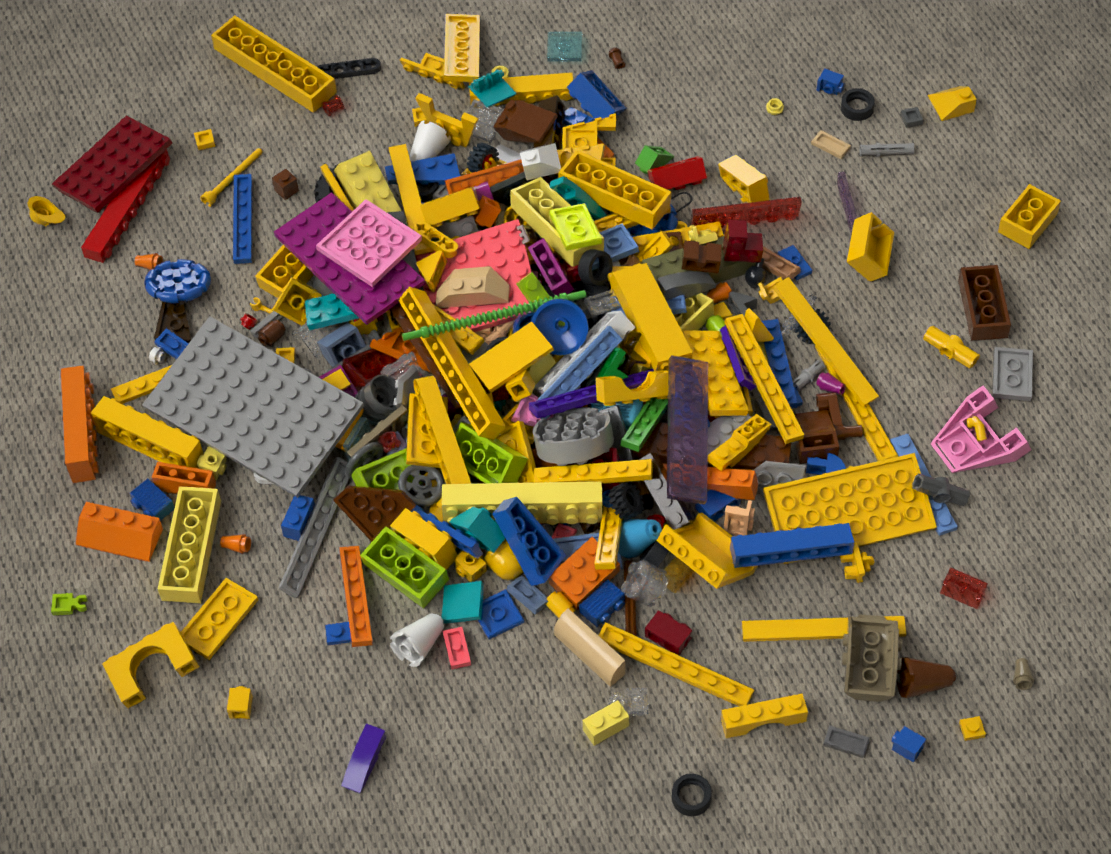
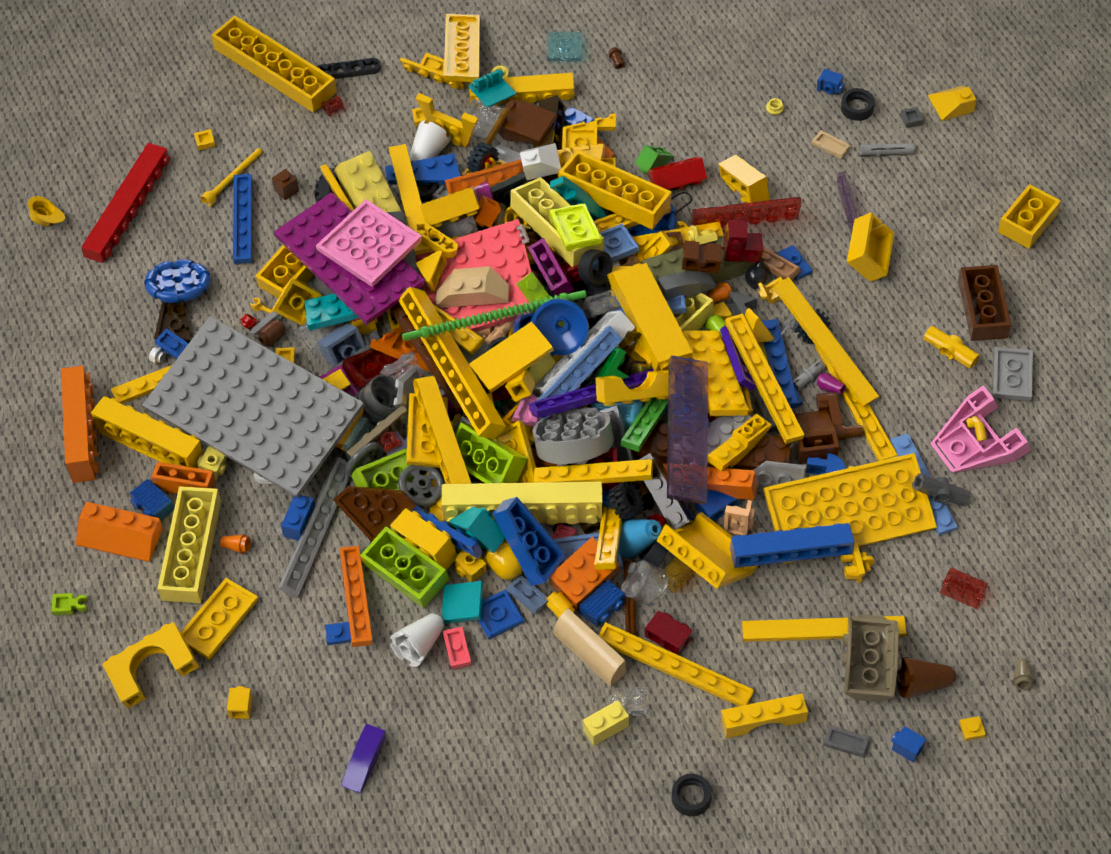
(112, 164): dark red plate -> none
(148, 261): orange cone -> none
(497, 126): none -> pearl gold bar
(595, 95): blue slope -> none

